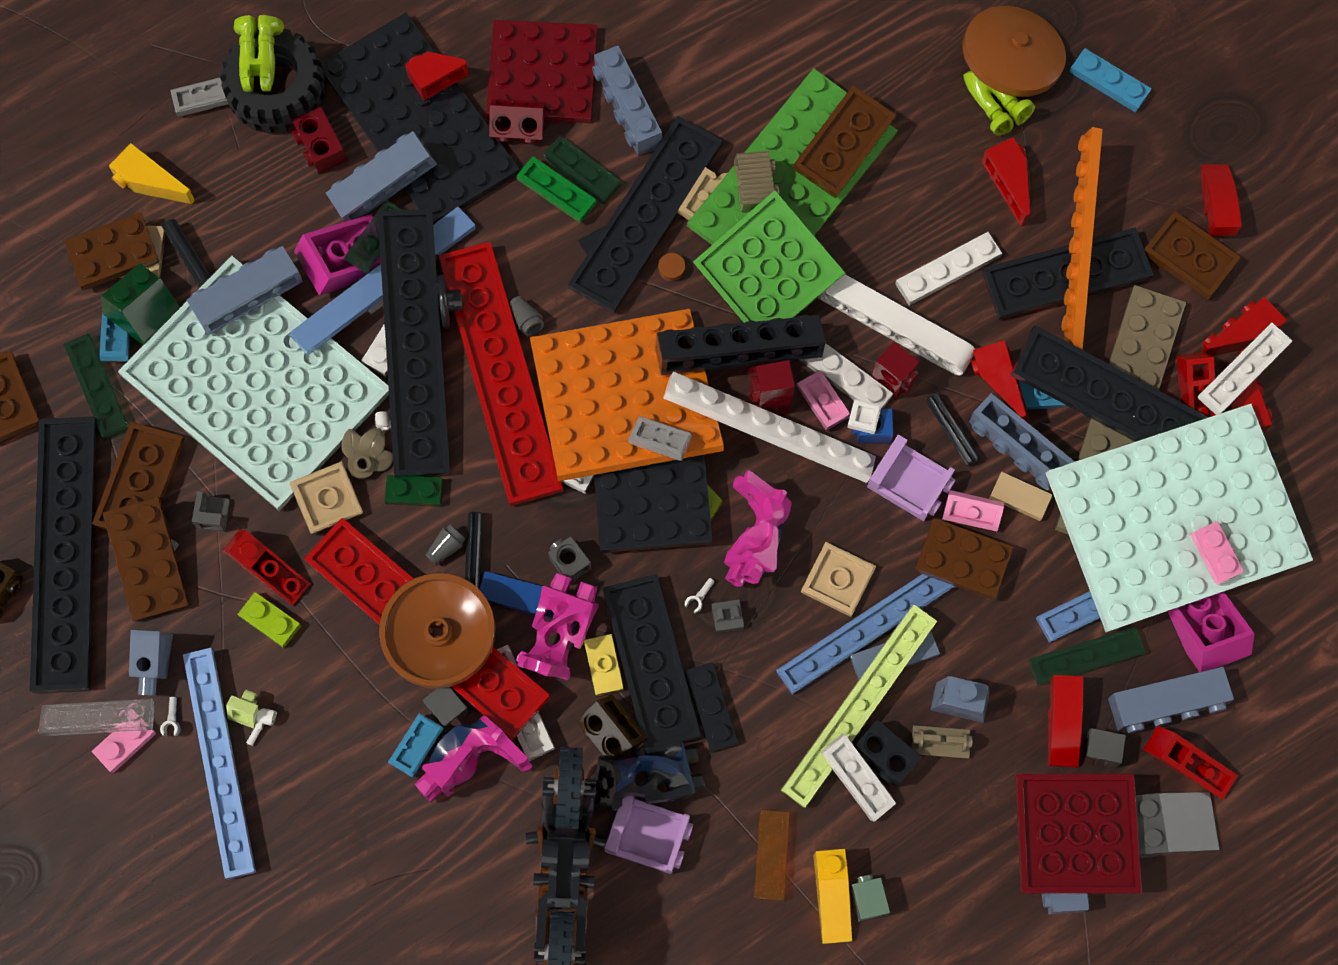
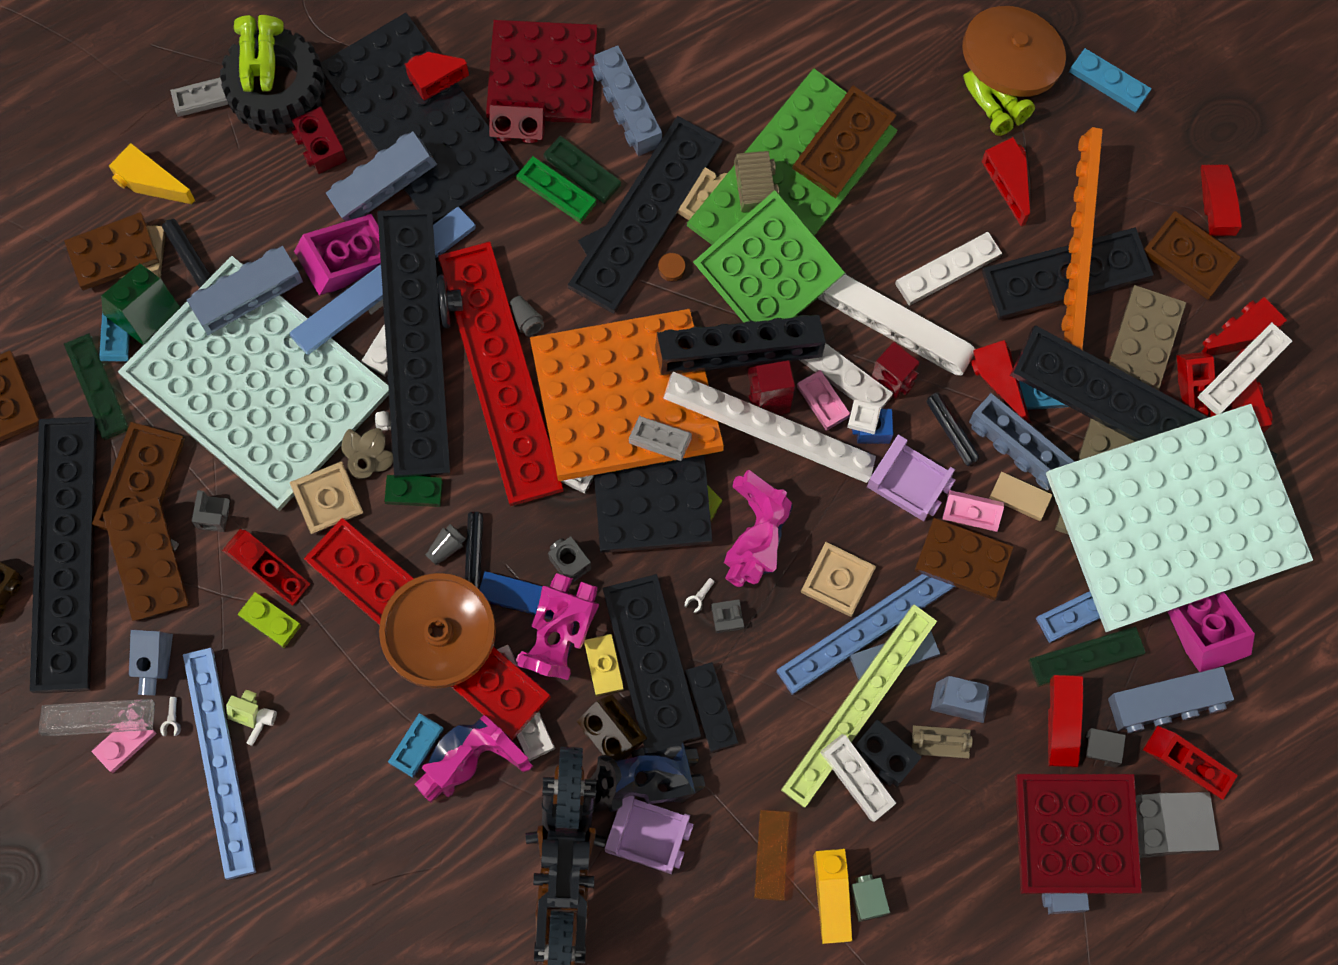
(366, 248): clear green tile -> none
(445, 705): dark grey panel -> none
(1216, 552): bright pink plate -> none

